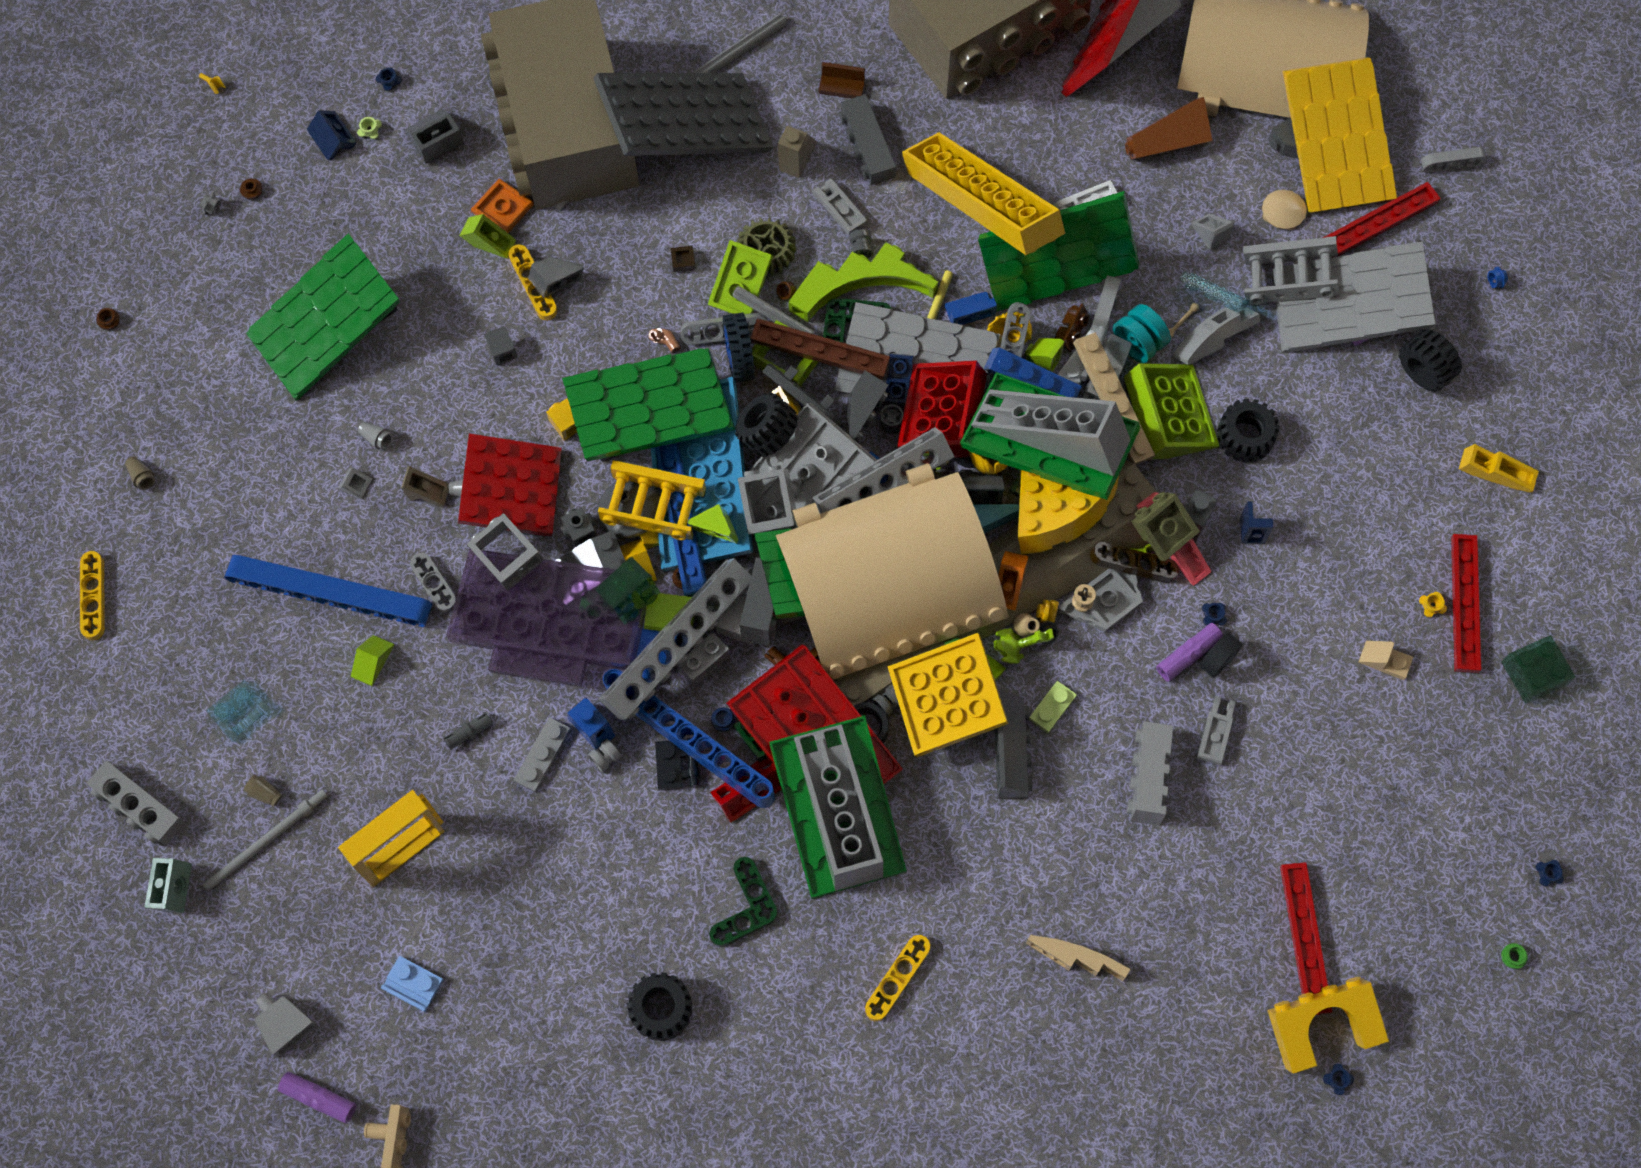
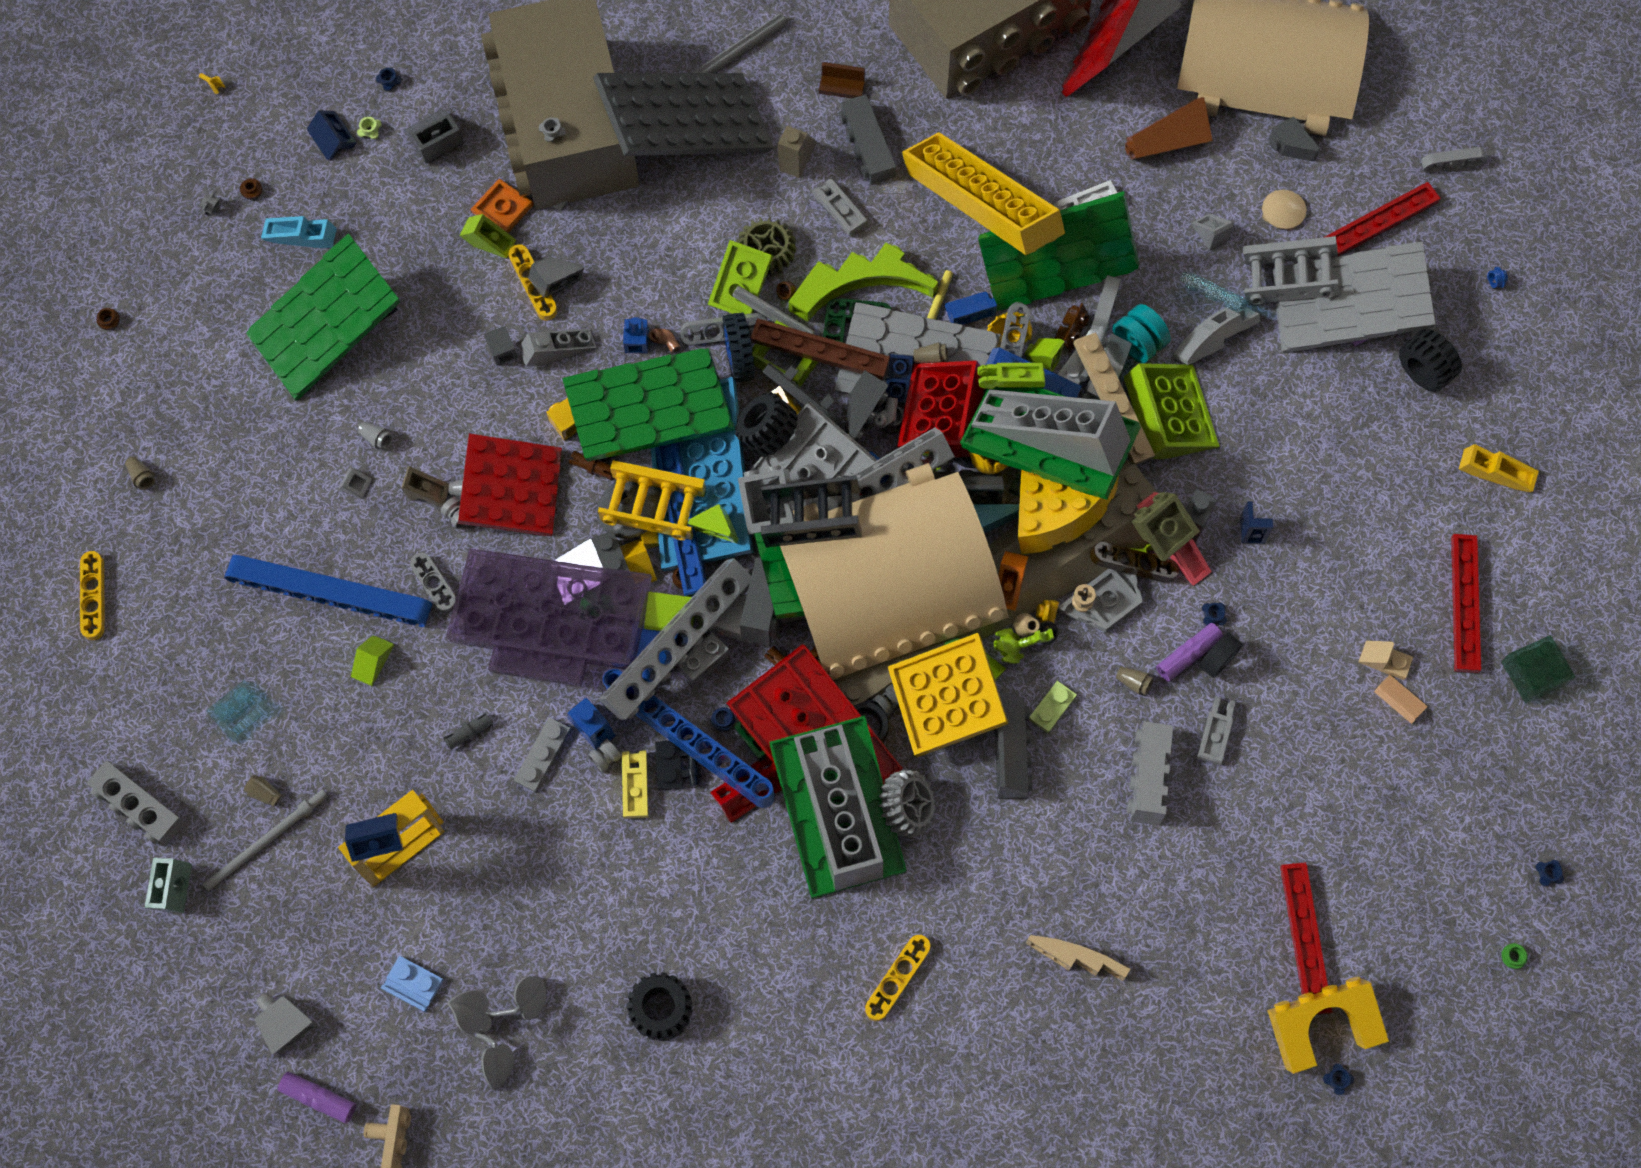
(299, 232): none -> medium azure slope
(373, 837): none -> dark blue panel
(451, 510): none -> light grey wheel
(472, 1017): none -> light grey plant
(519, 567): light grey window -> none
(547, 125): none -> light grey plate
(551, 346): none -> light grey slope
(578, 526): dark grey brick -> none
(595, 466): none -> reddish brown pin
(628, 590): clear green brick -> none
(635, 785): none -> light yellow plate
(636, 335): none -> blue brick
(683, 258): dark brown plate -> none
(751, 913): dark green beam -> none
(815, 530): none -> black fence
(861, 242): dark grey wheel -> none
(888, 415): none -> light grey arm
(907, 803): none -> light grey gear
(931, 354): none -> dark tan cone
(1011, 375): none -> lime hinge
(1134, 679): none -> dark tan cone
(1193, 308): tan hinge -> none
(1242, 446): black tyre -> none
(1339, 134): yellow piece -> none
(1400, 699): none -> light nougat slope
(1435, 598): yellow plate -> none

